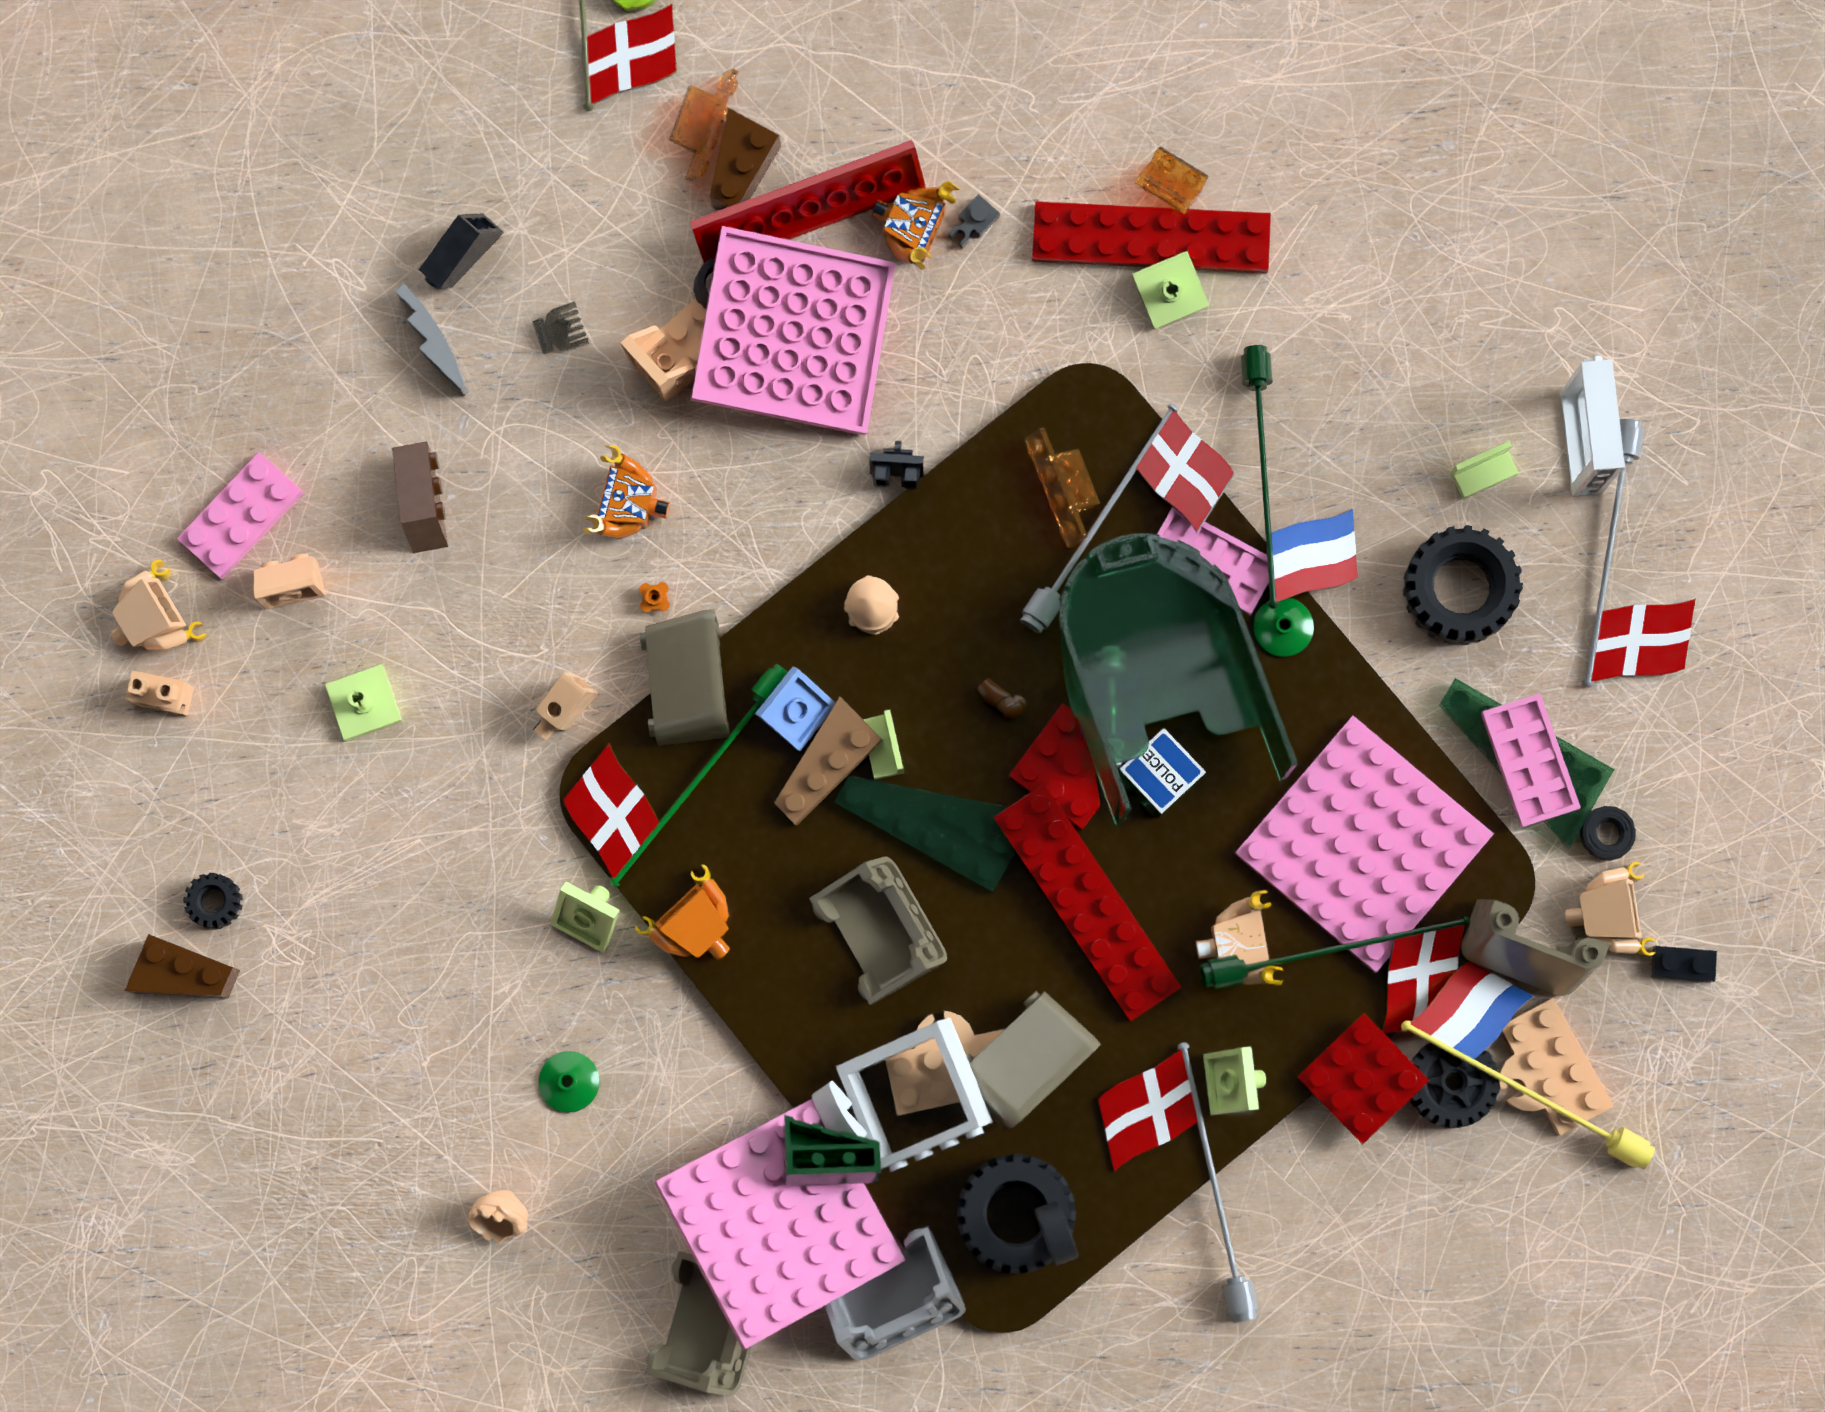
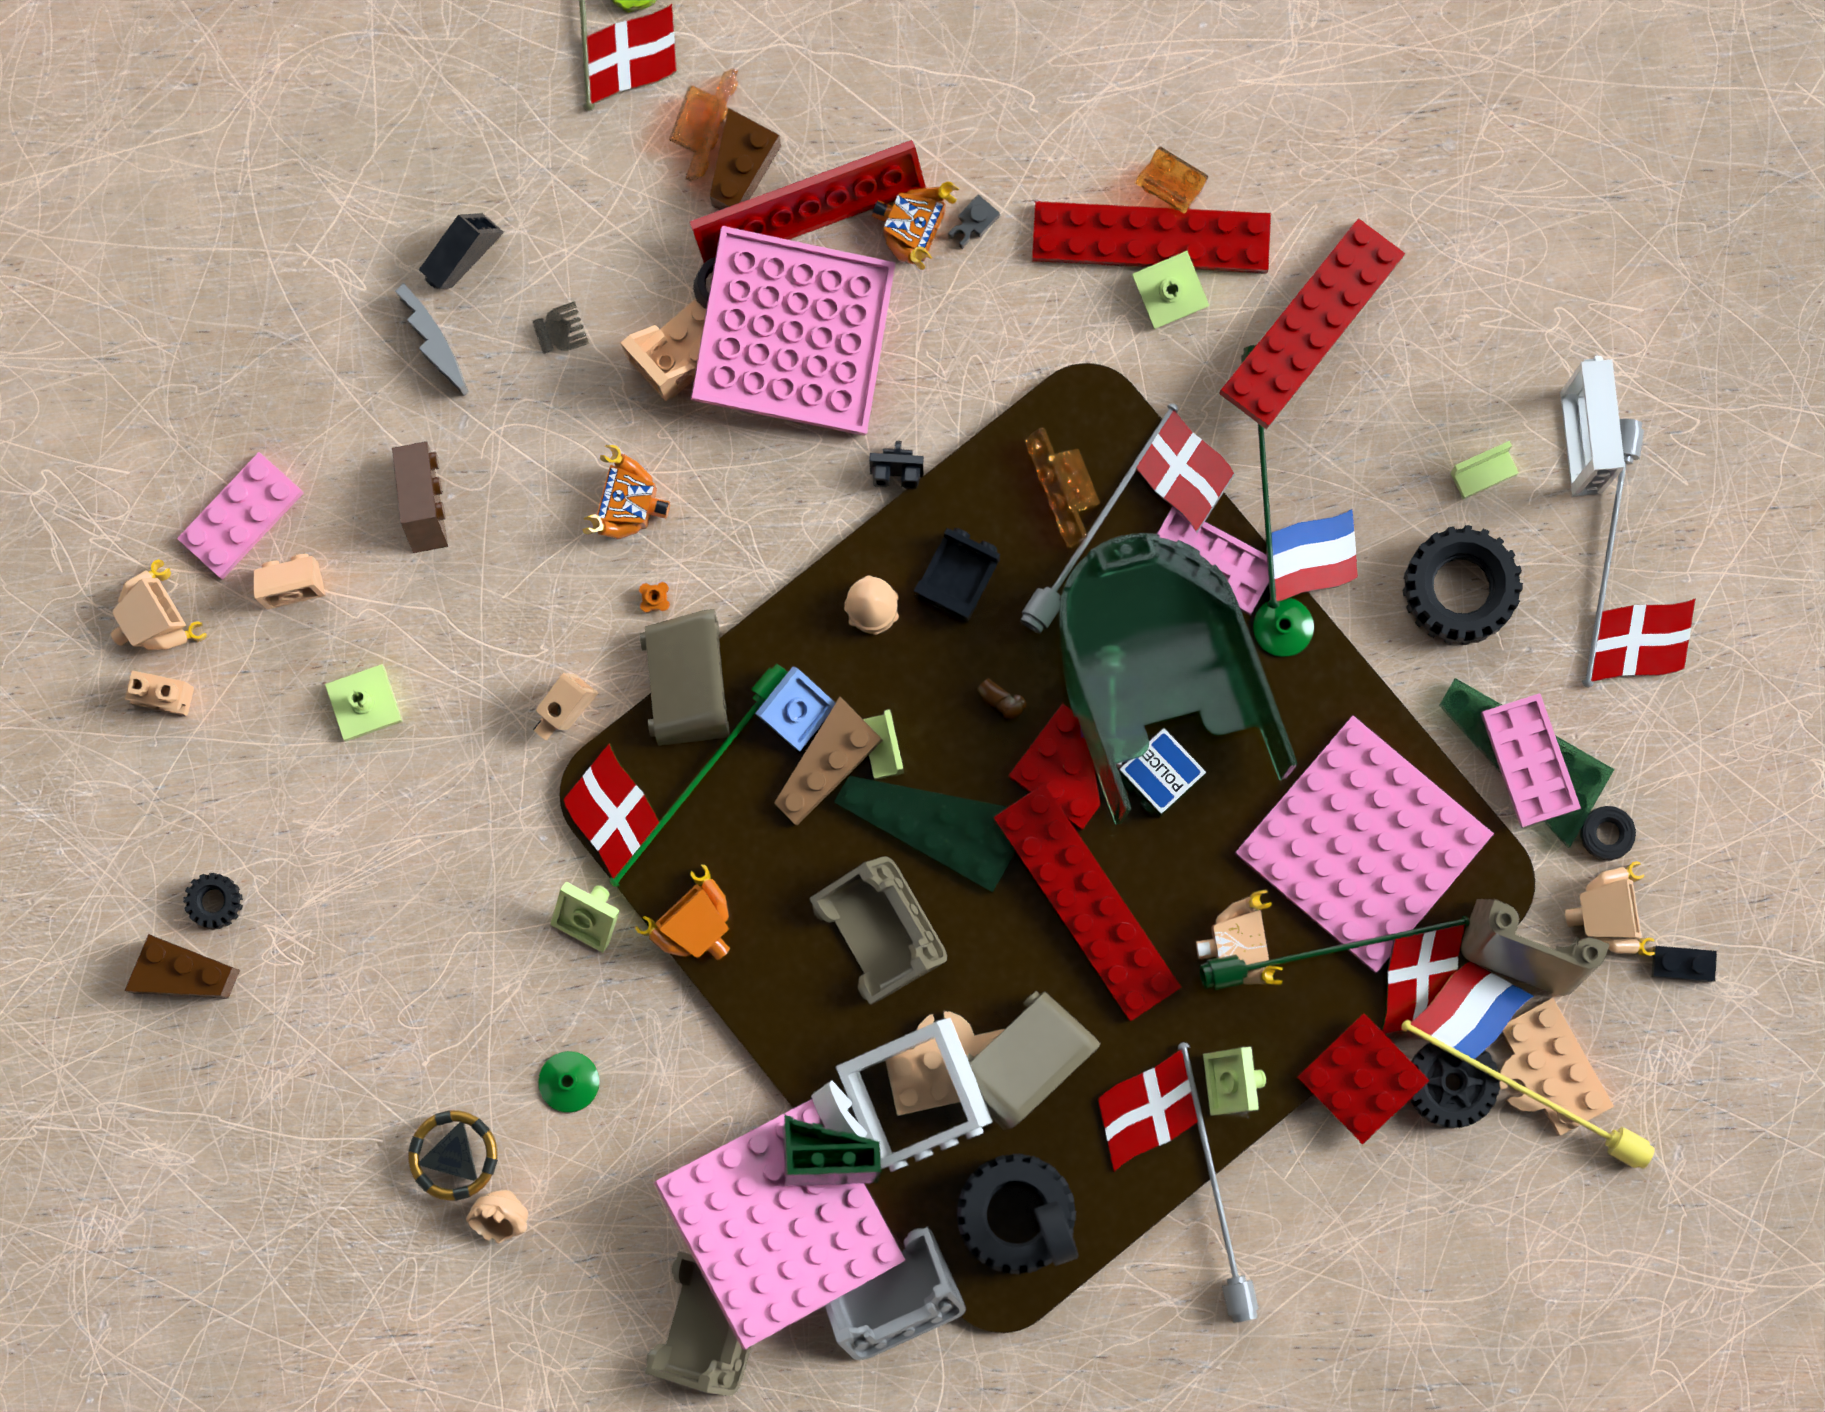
(452, 1155): none -> piece
(958, 574): none -> black panel
(1312, 323): none -> red plate

